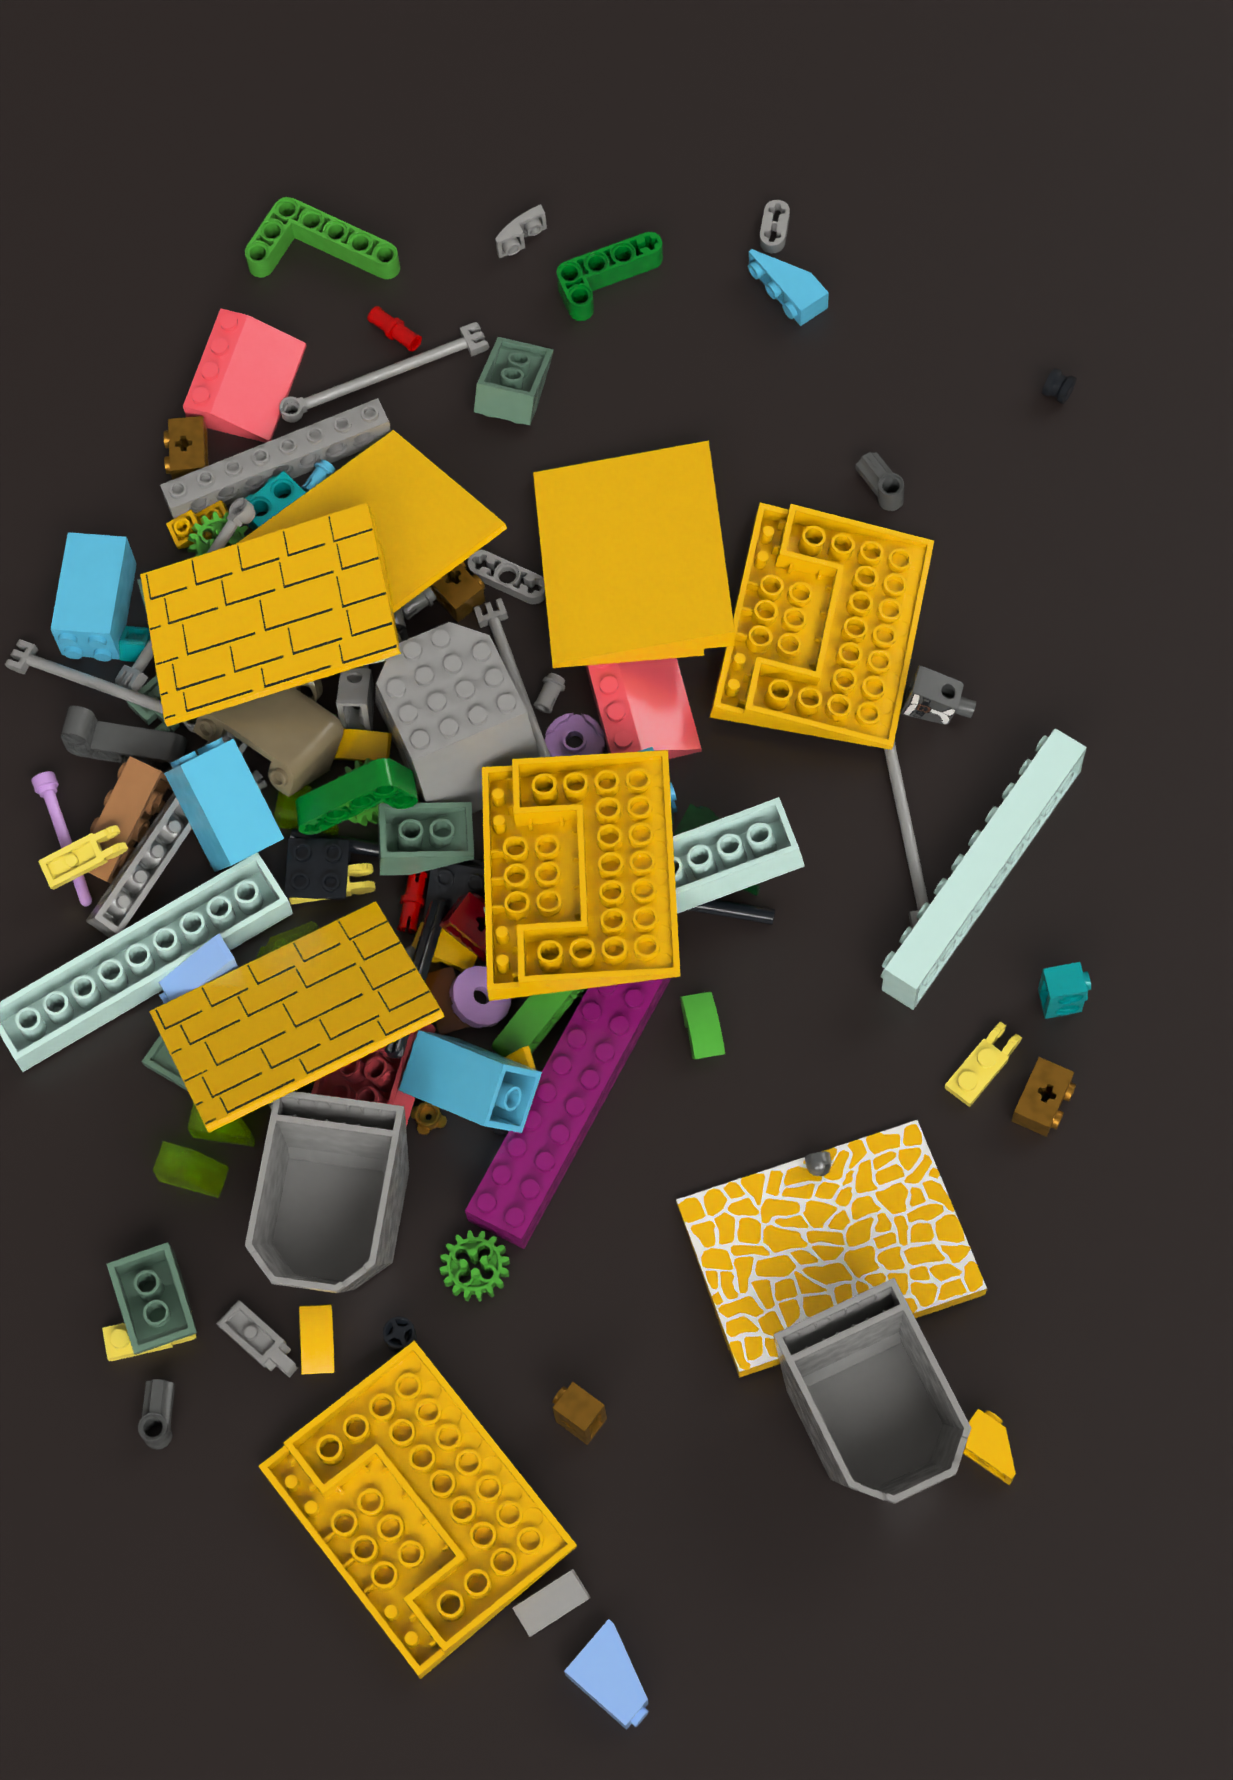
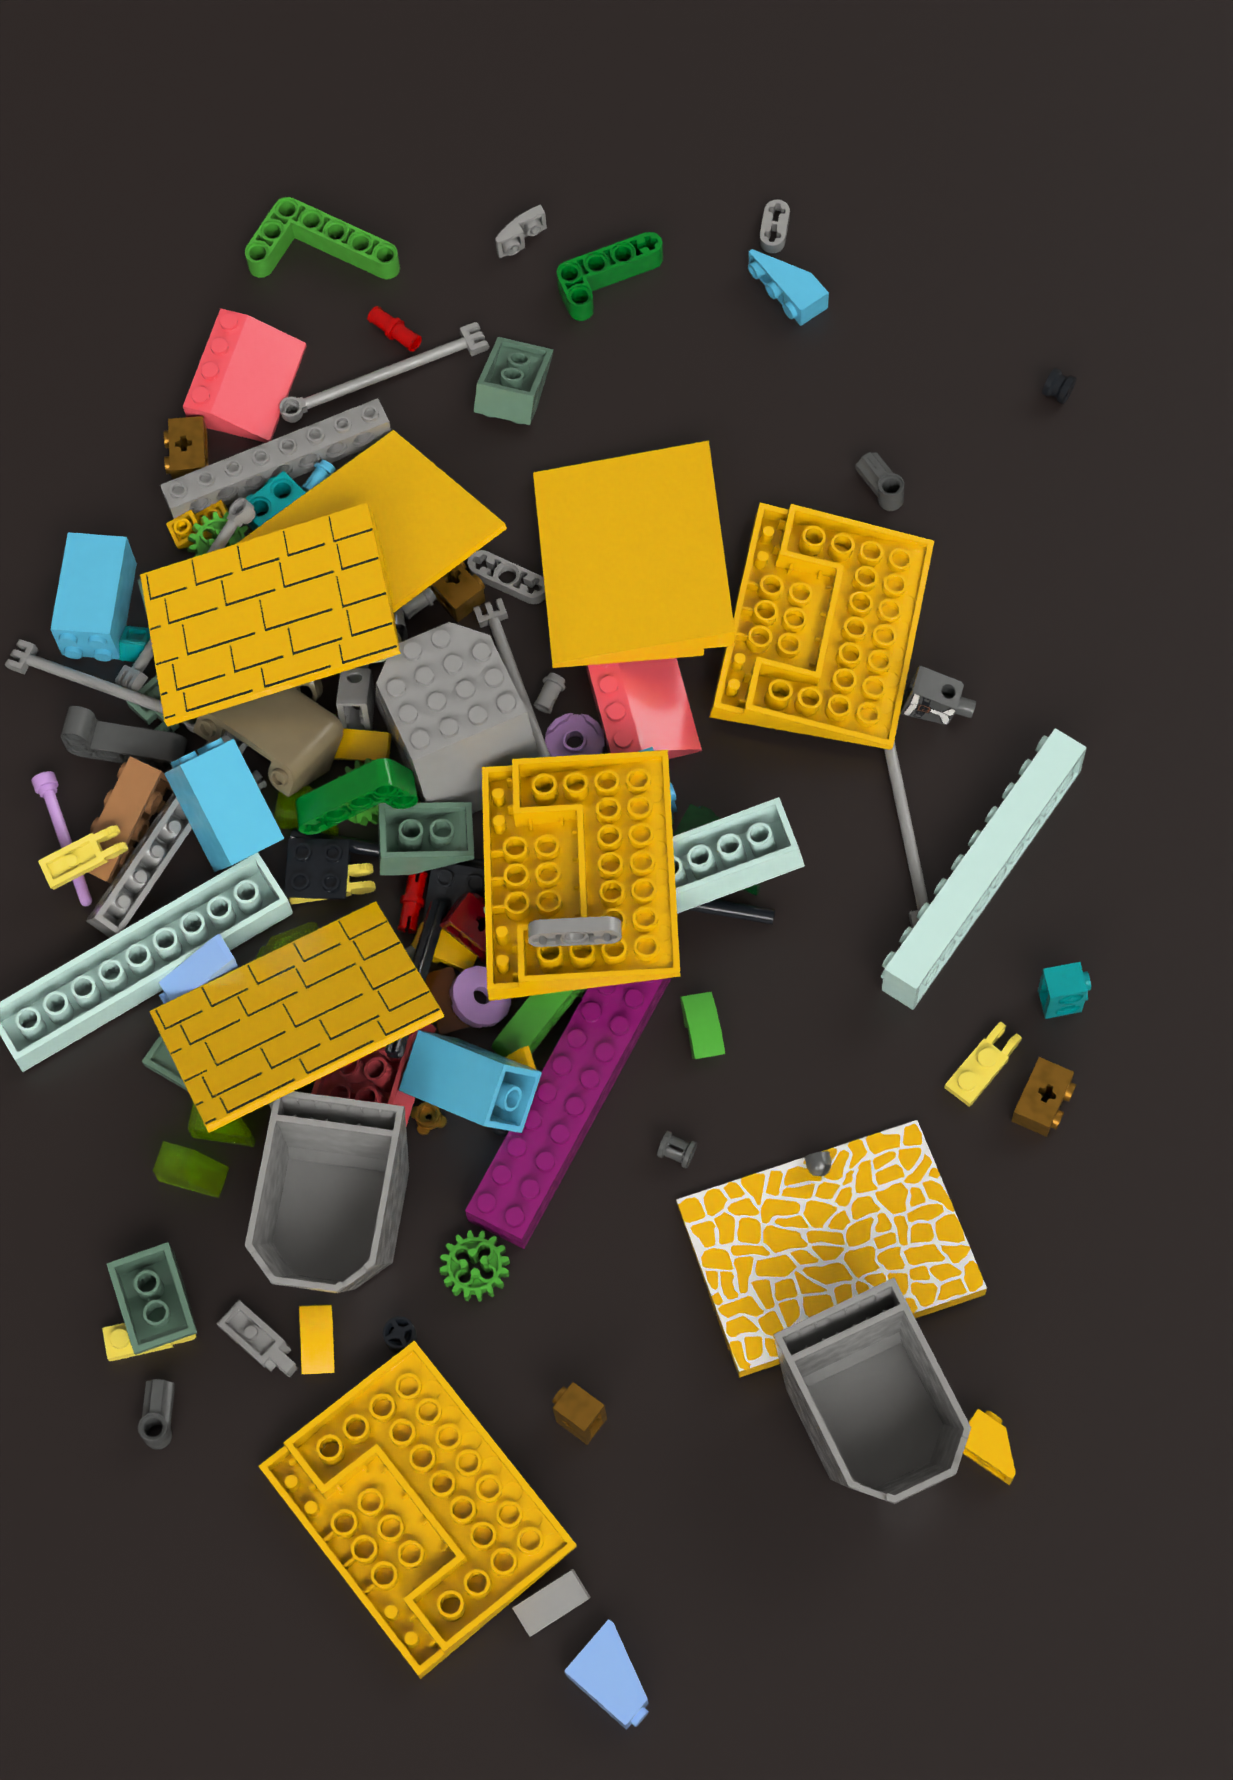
(574, 931): none -> light grey beam
(671, 1141): none -> dark grey bush

